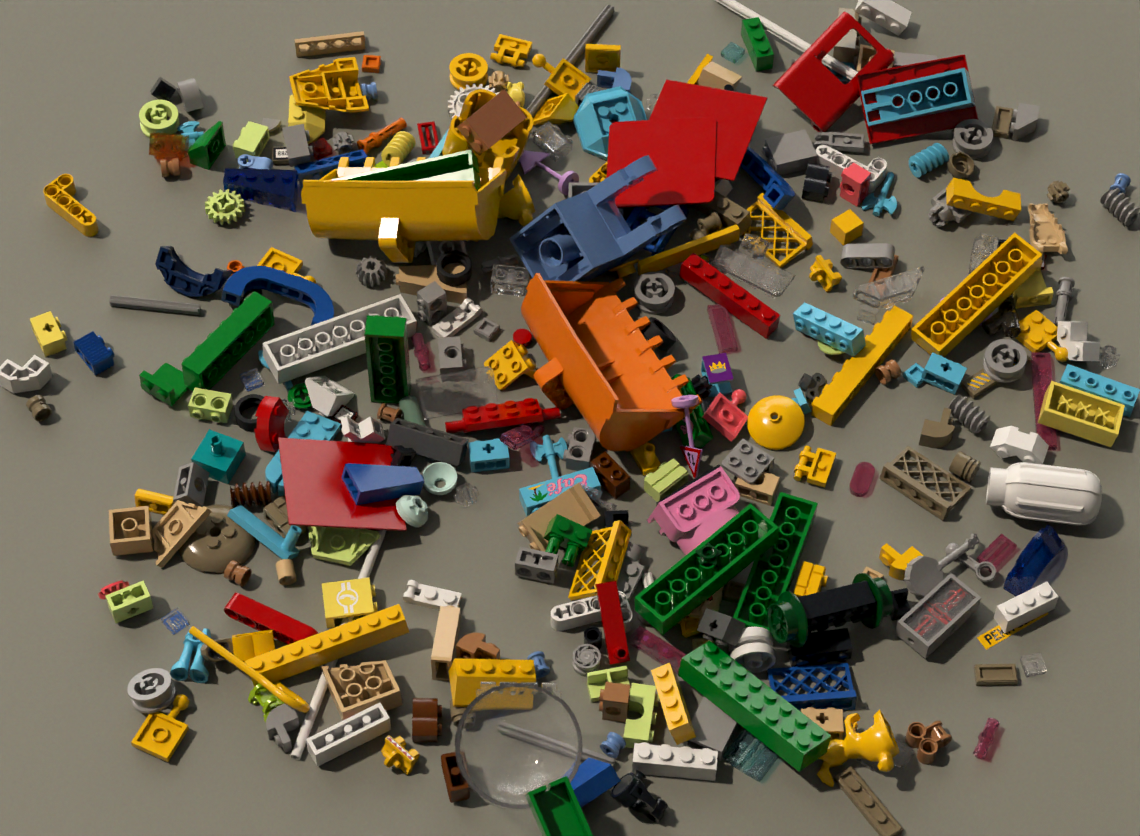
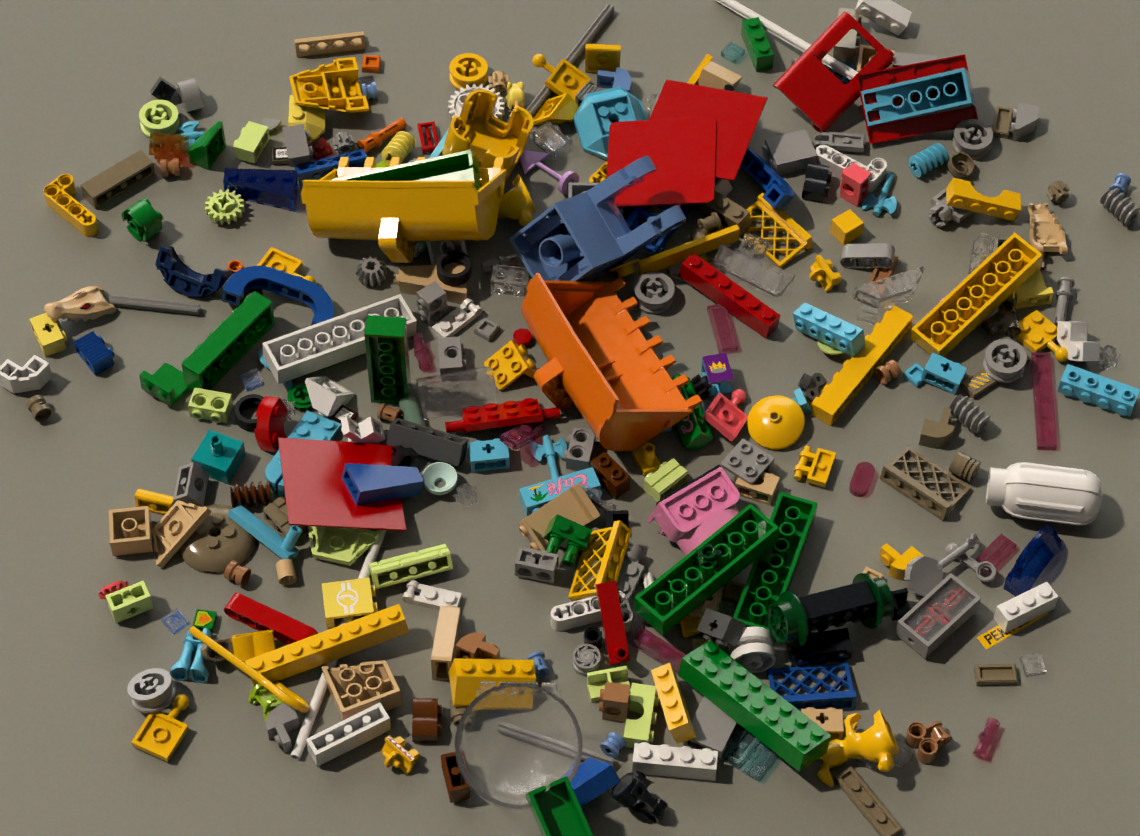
(83, 304): none -> tan animal
(117, 179): none -> dark tan brick
(142, 220): none -> green brick
(205, 619): none -> tile
(254, 162): light blue piece -> none
(410, 566): none -> yellowish green brick
(412, 510): light aqua piece -> none
(491, 122): nougat brick -> none
(511, 46): yellow plate -> none
(658, 328): black tyre -> none
(691, 454): lavender piece -> none
(810, 579): yellow brick -> none
(1027, 447): white brick -> none
(1081, 414): light yellow brick -> none

